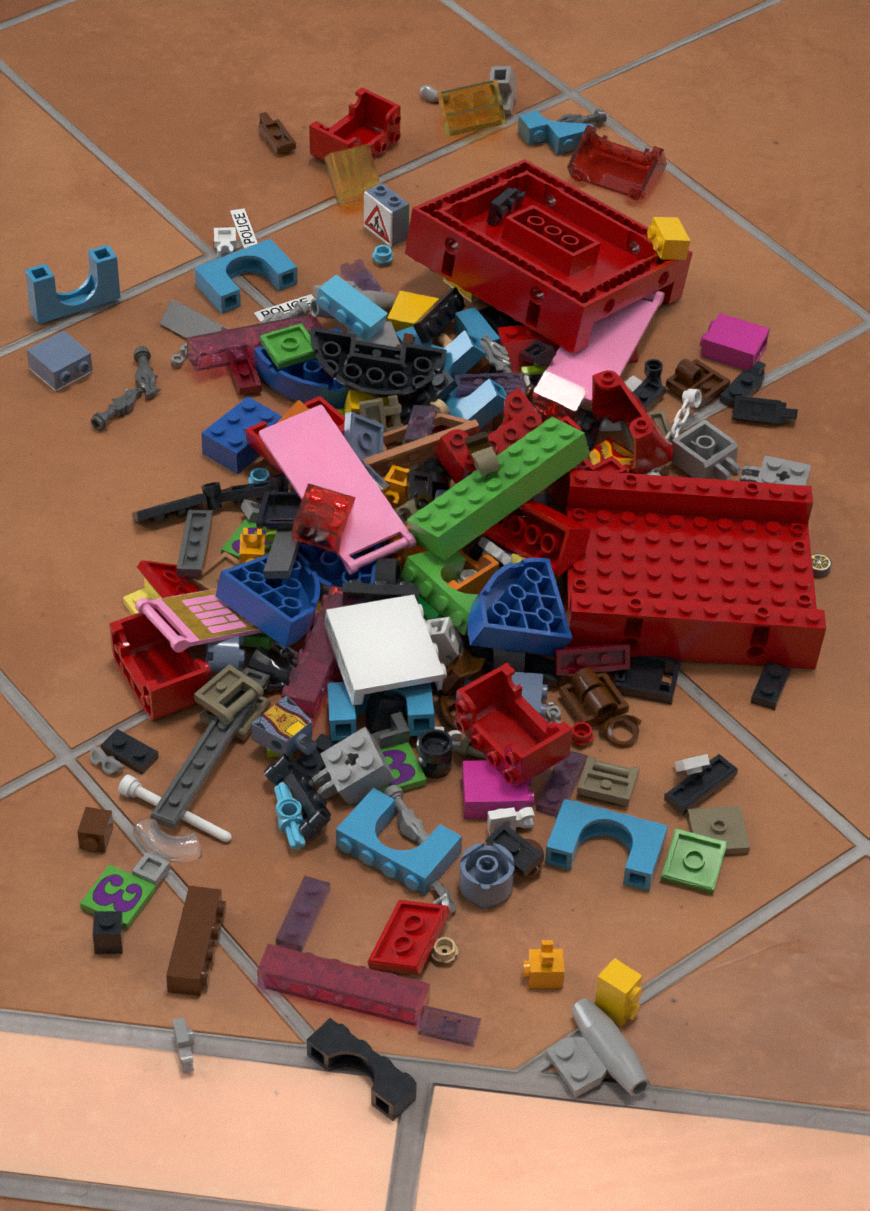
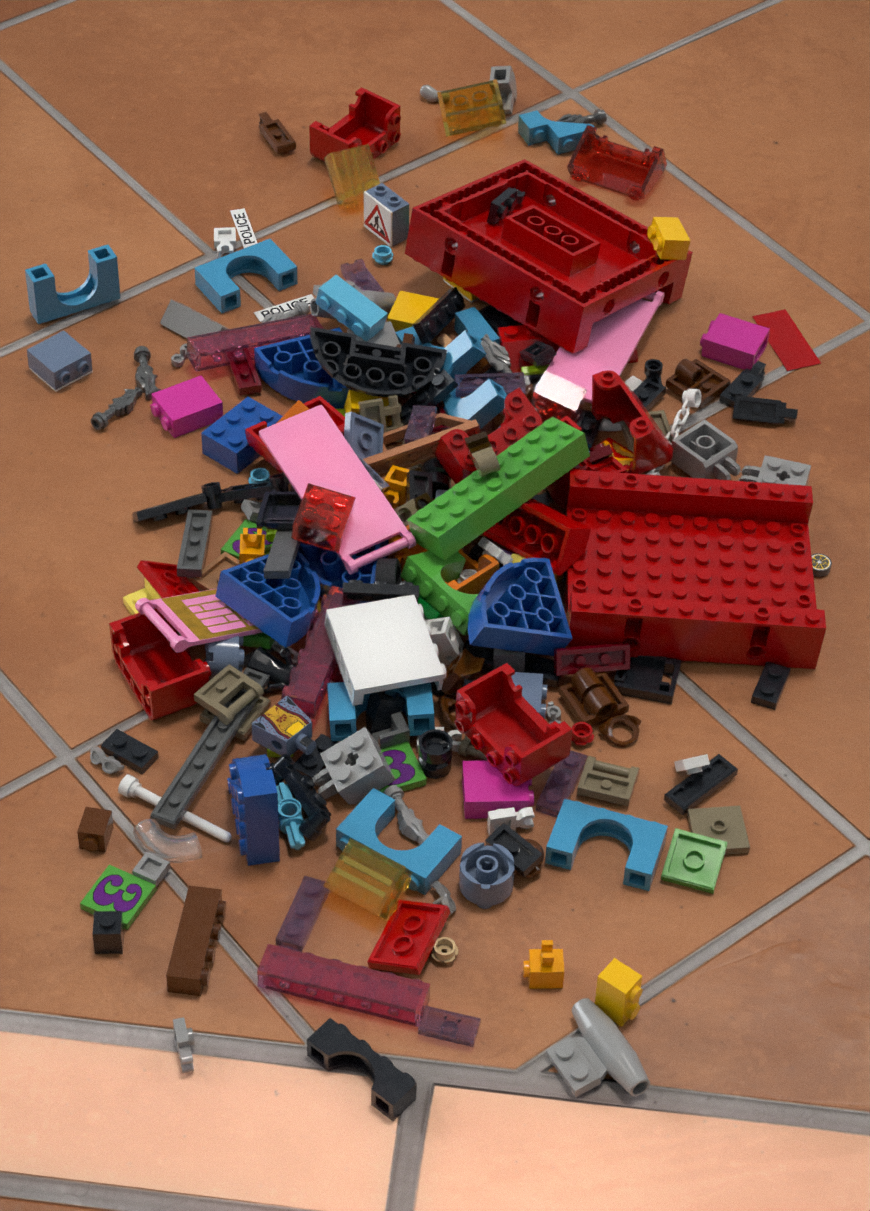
(186, 406): none -> dark pink brick
(255, 808): none -> blue brick
(288, 346): bright green tile -> none
(368, 879): none -> clear yellow brick
(441, 407): tan plate -> none
(599, 453): none -> dark red plate
(787, 340): none -> red sticker

